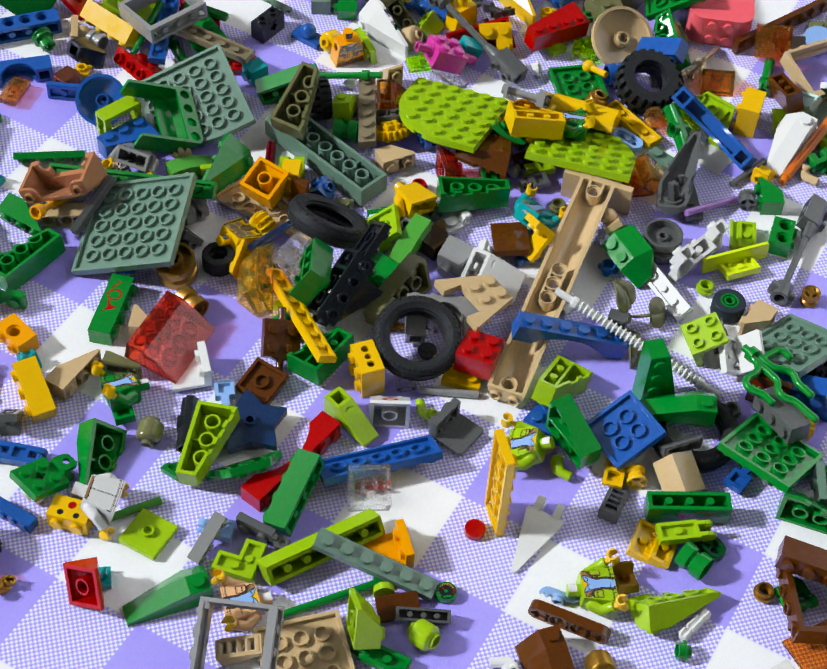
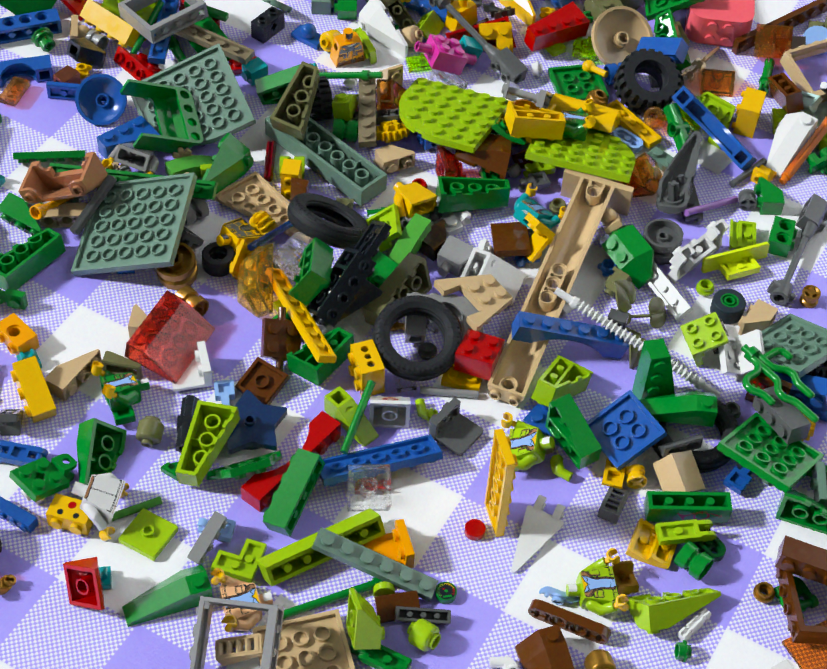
(112, 309): green brick -> none
(116, 109): lime window -> none
(261, 531): dark grey hinge -> none
(265, 182): light orange slope -> none
(323, 186): blue brick -> none
(357, 417): none -> green bar
(617, 275): none -> olive brick
(806, 176): tan arm -> none

